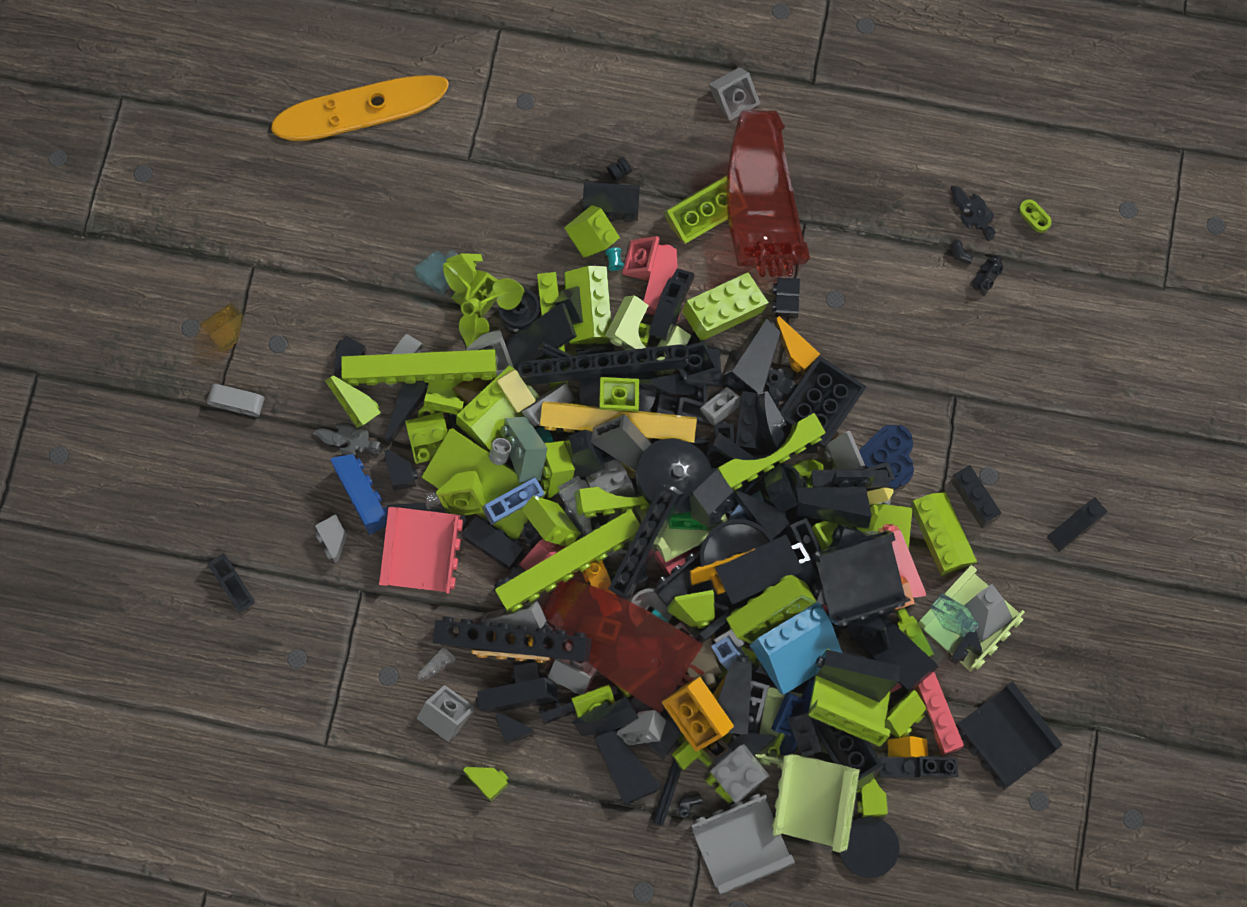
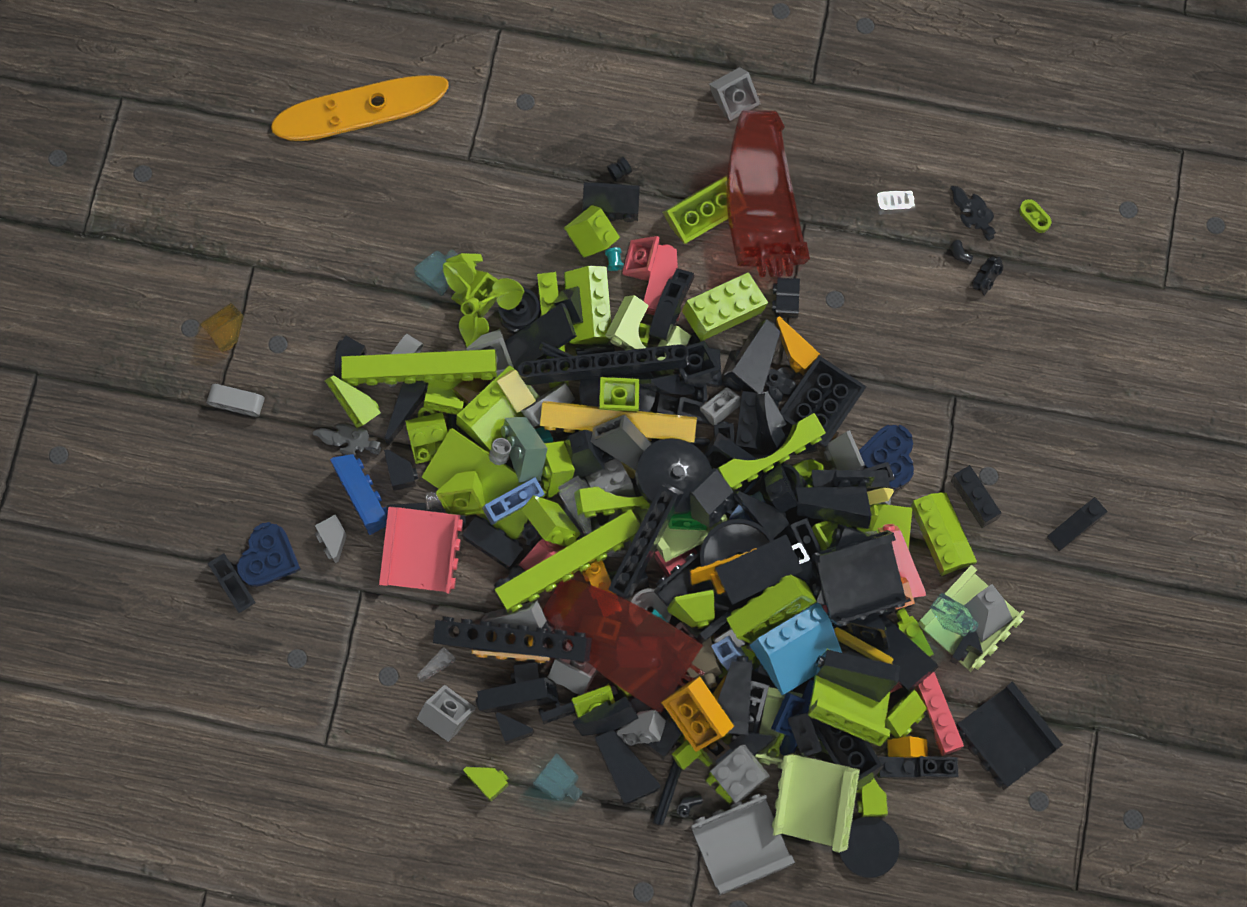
(268, 556): none -> dark blue plate
(558, 780): none -> clear light blue torso
(861, 647): none -> yellow axle
(881, 197): none -> clear slope

